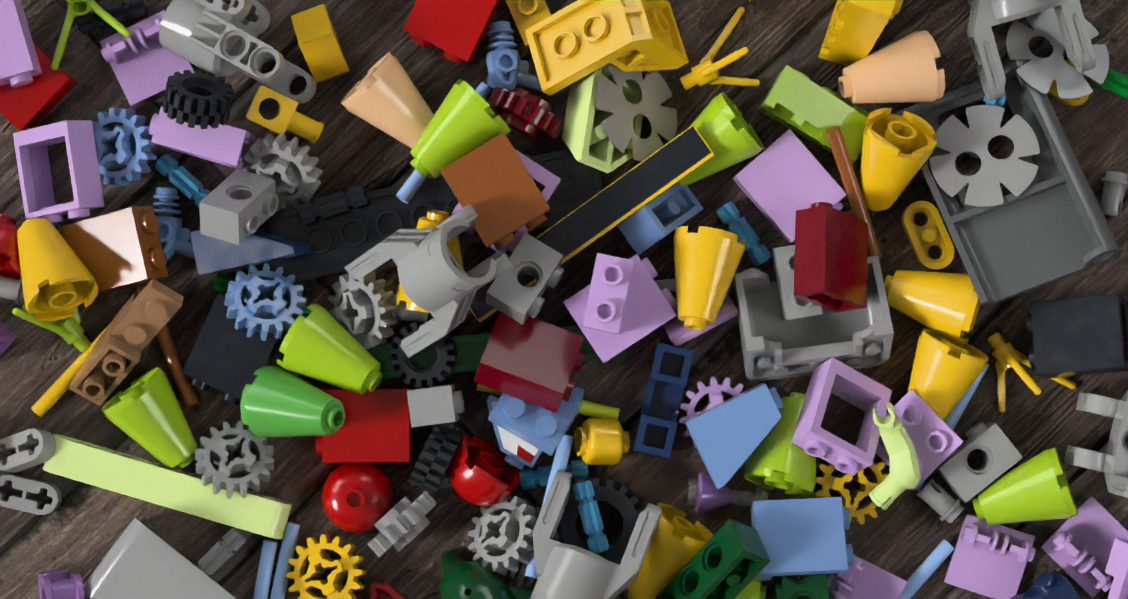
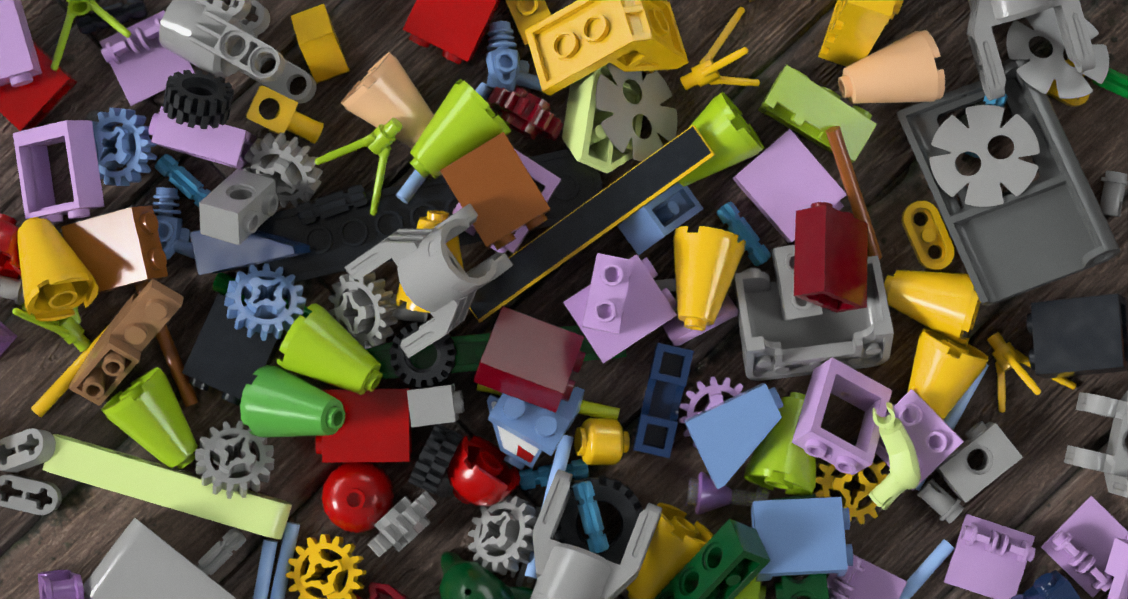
(379, 143): none -> lime plant
(529, 258): light grey brick -> none
(892, 155): yellow cone -> none
(1028, 493): lime cone -> none

